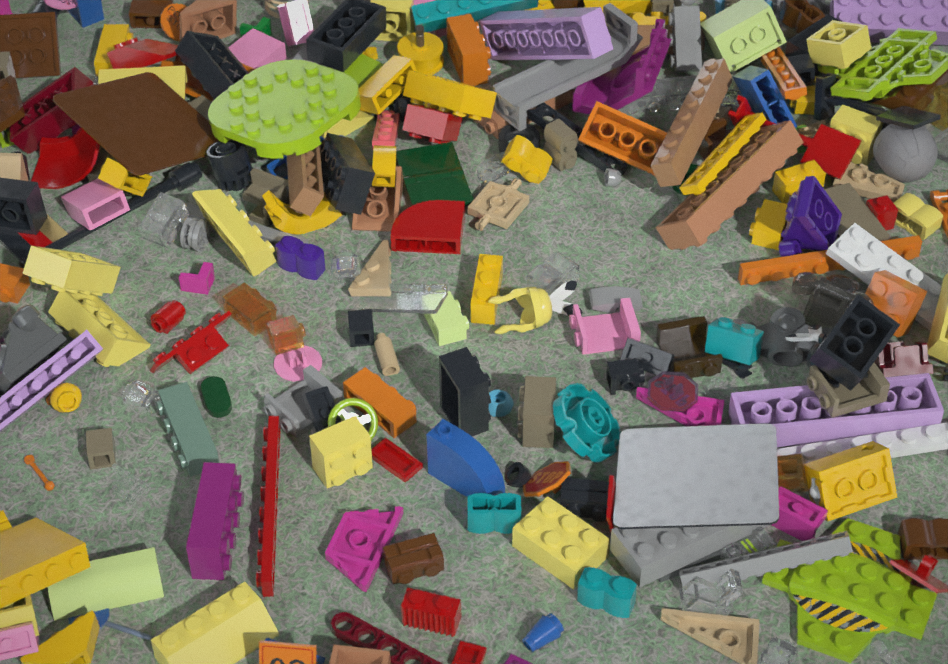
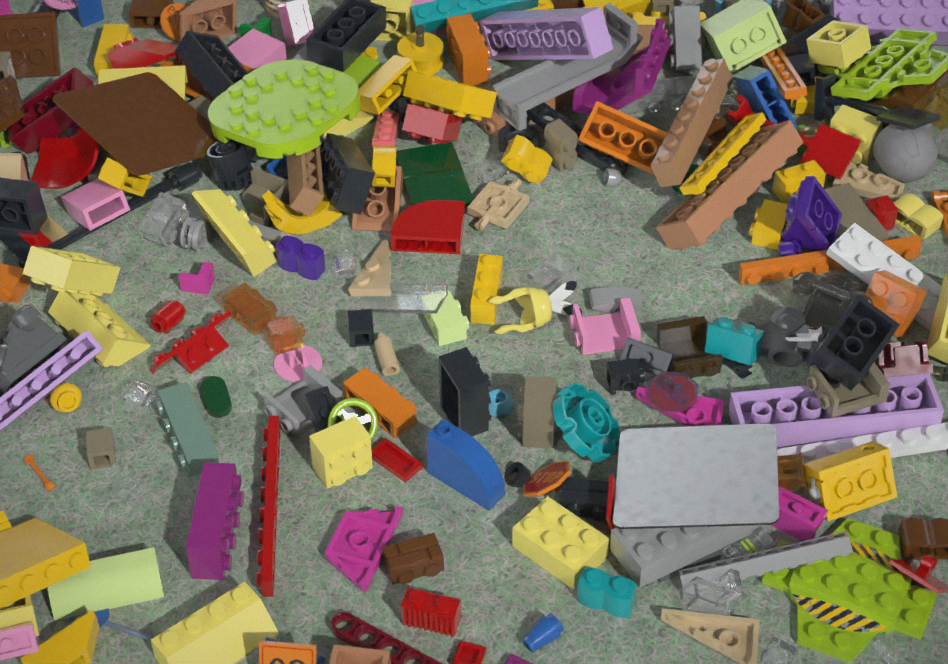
(493, 513): teal brick -> none

